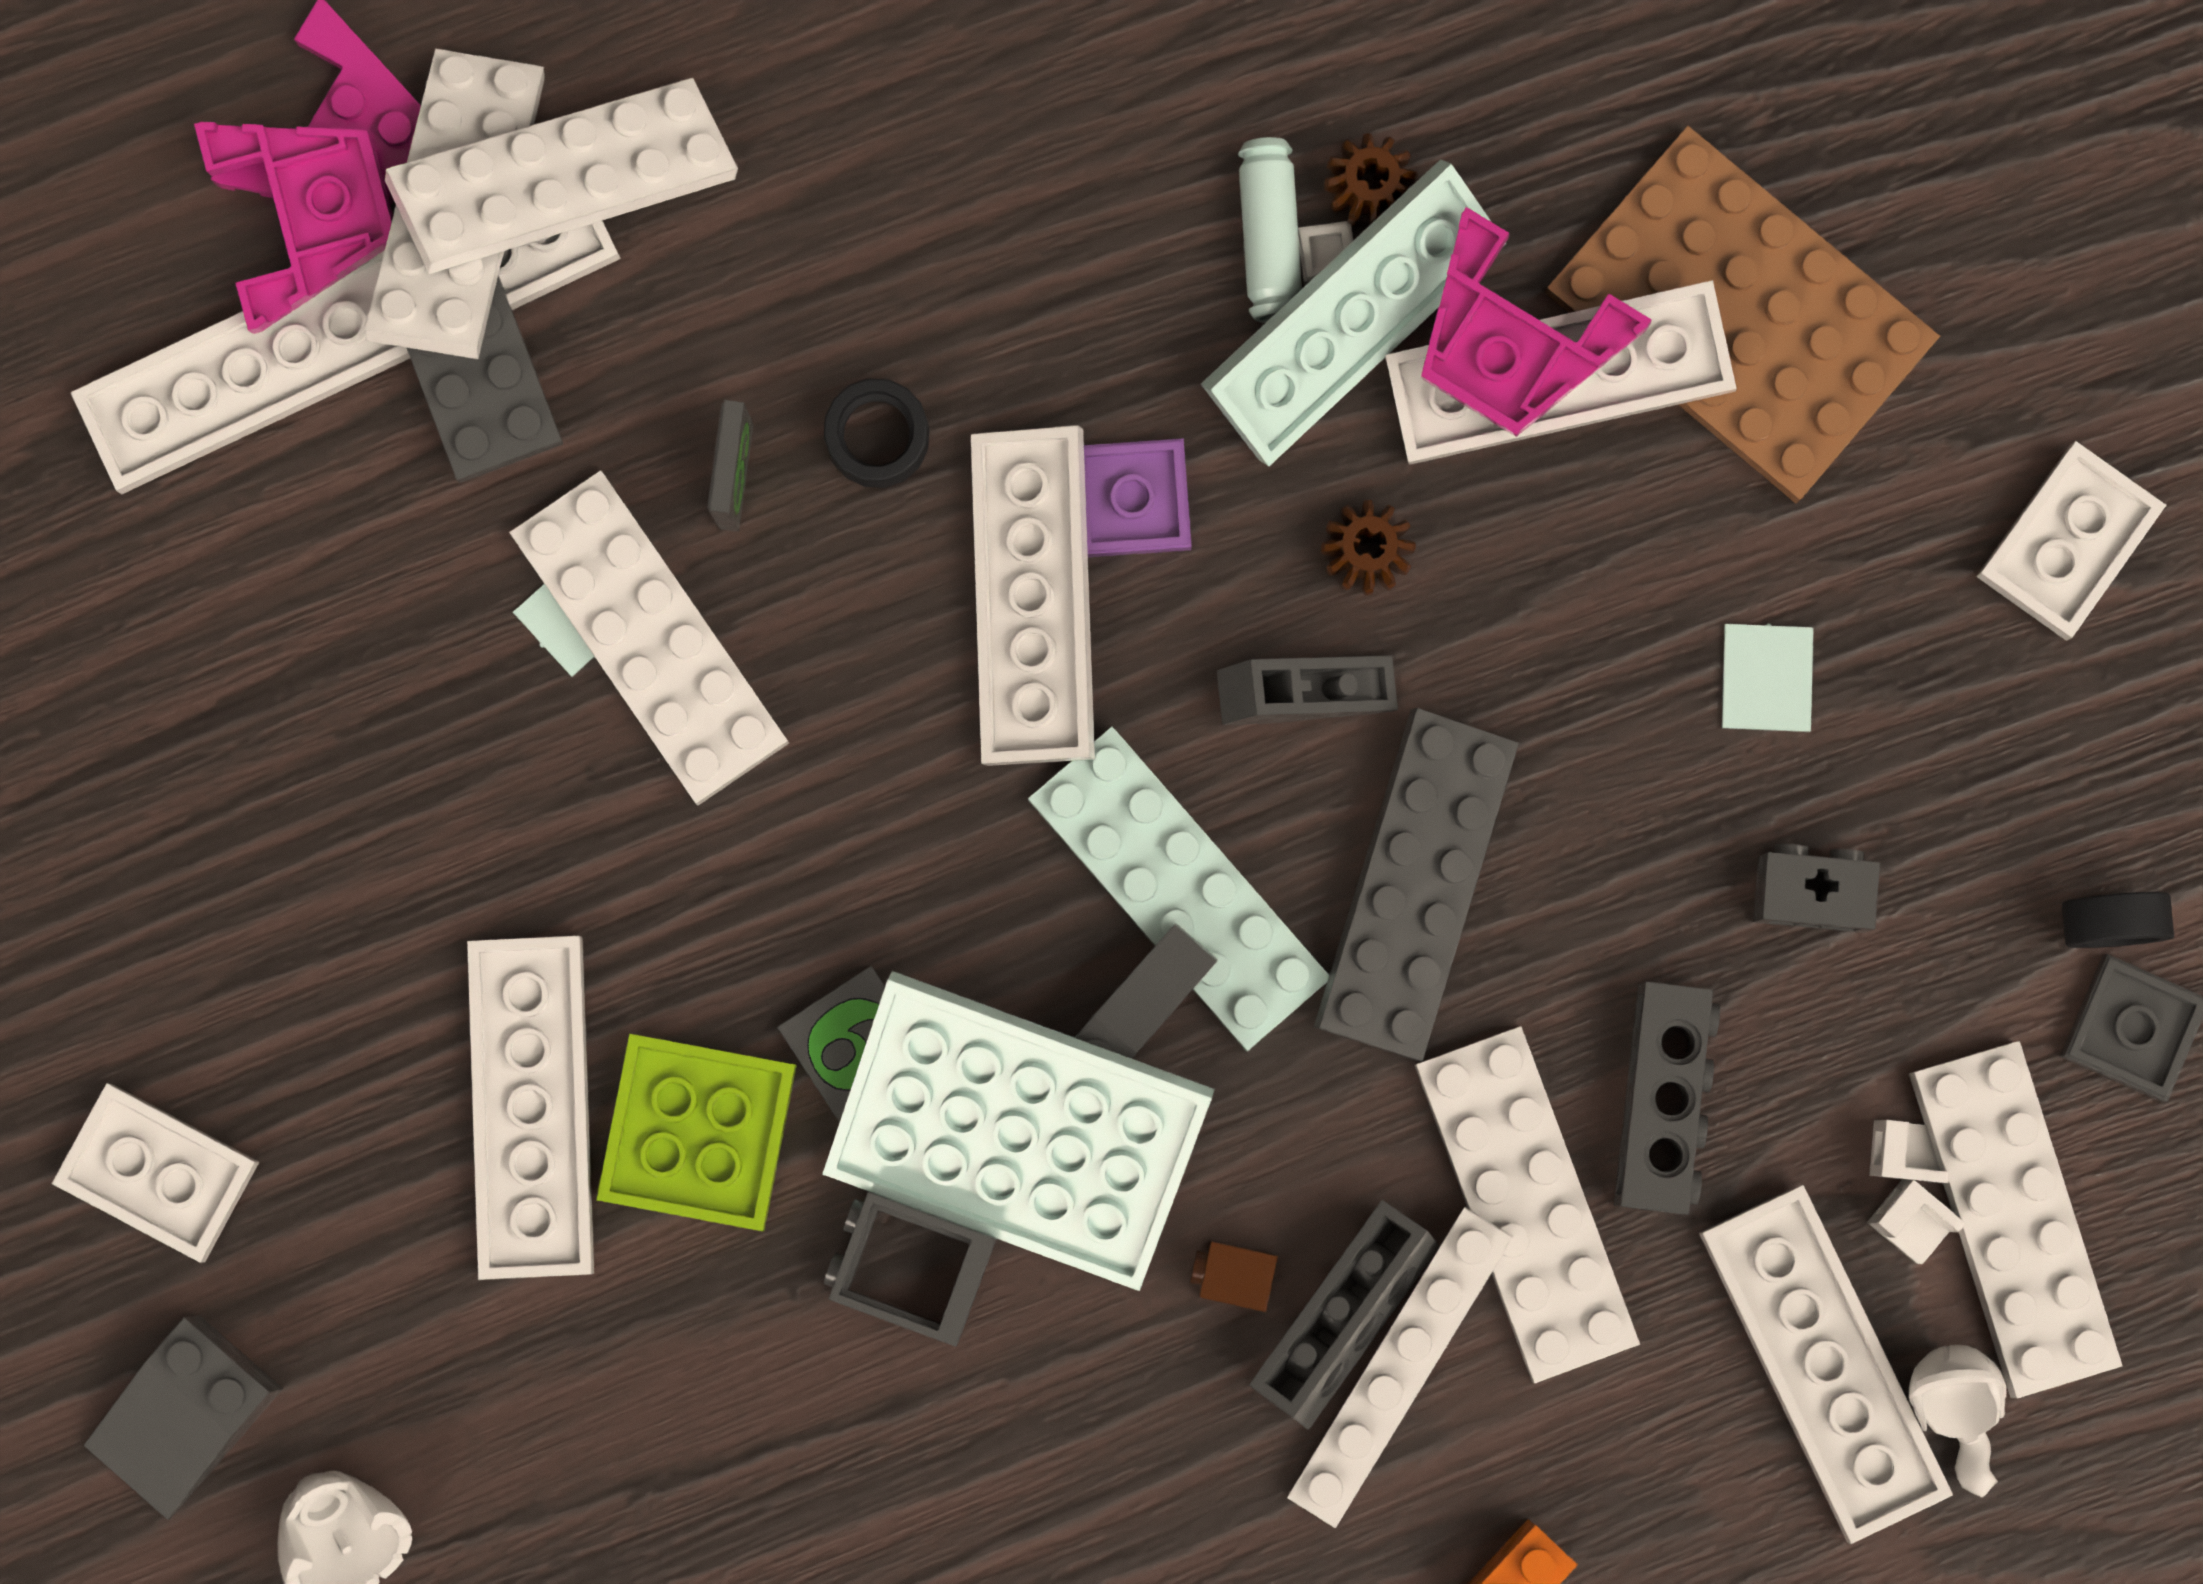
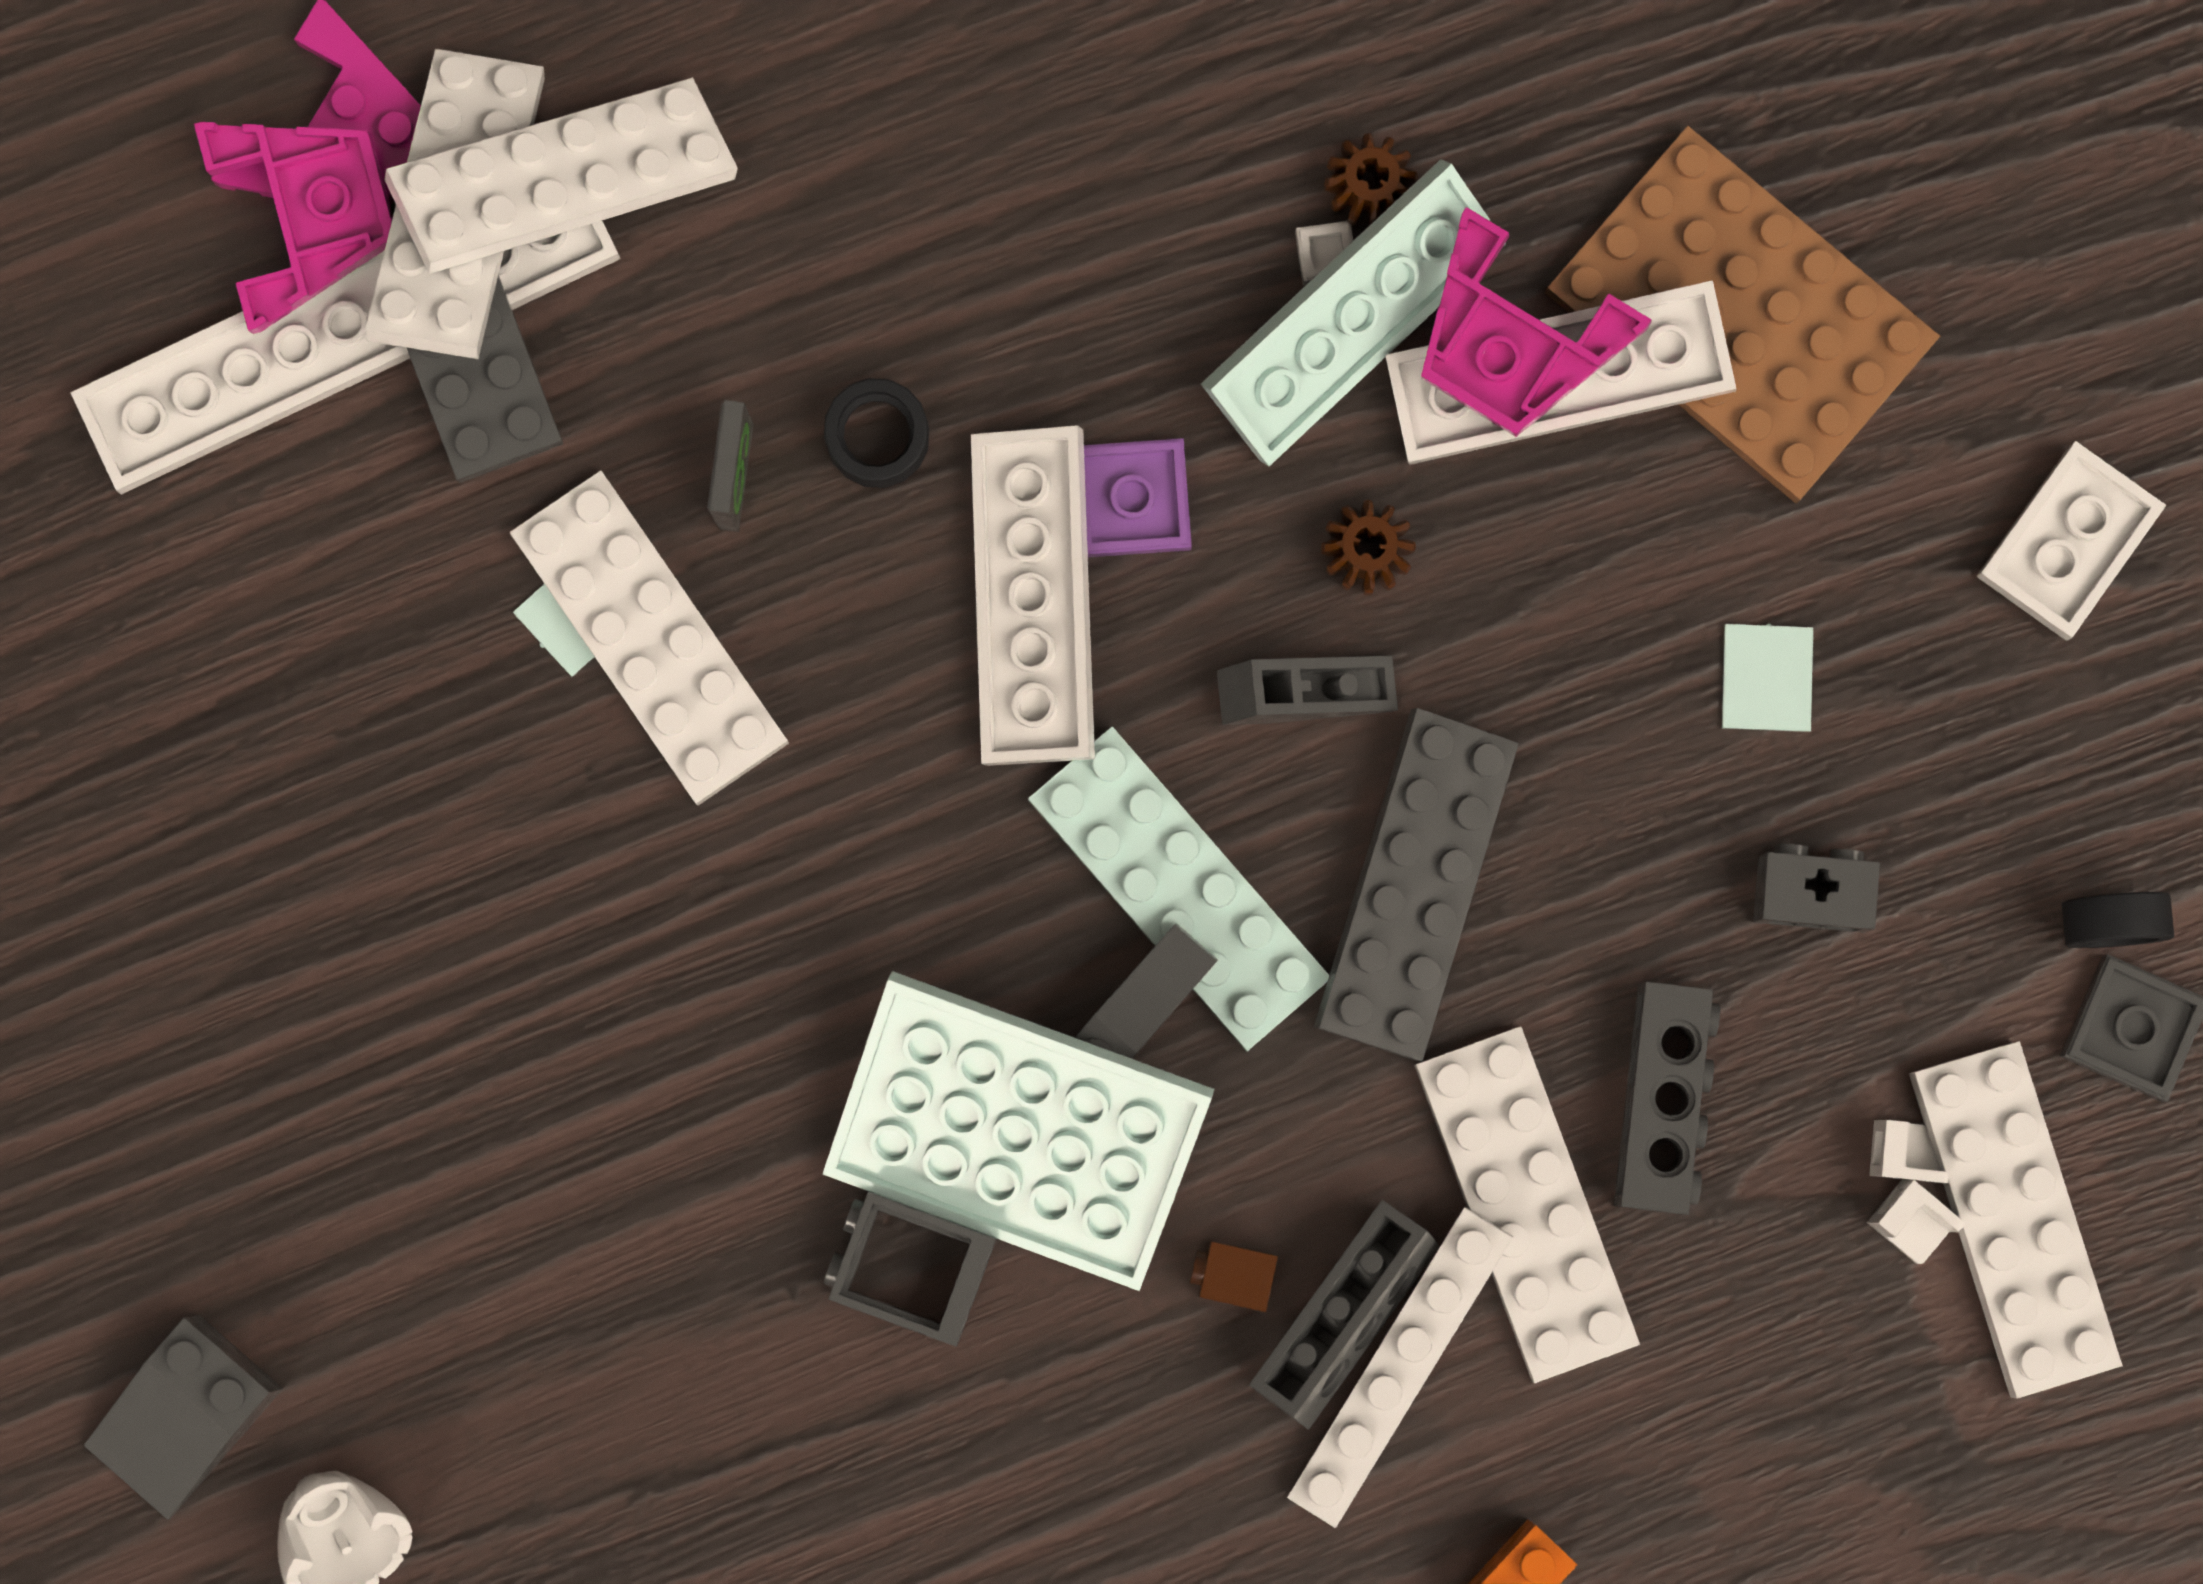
(155, 1172): white plate -> none
(530, 1107): white plate -> none
(696, 1132): lime plate -> none
(833, 1036): tile -> none
(1269, 225): light aqua axle -> none
(1825, 1364): white plate -> none
(1961, 1398): white piece -> none

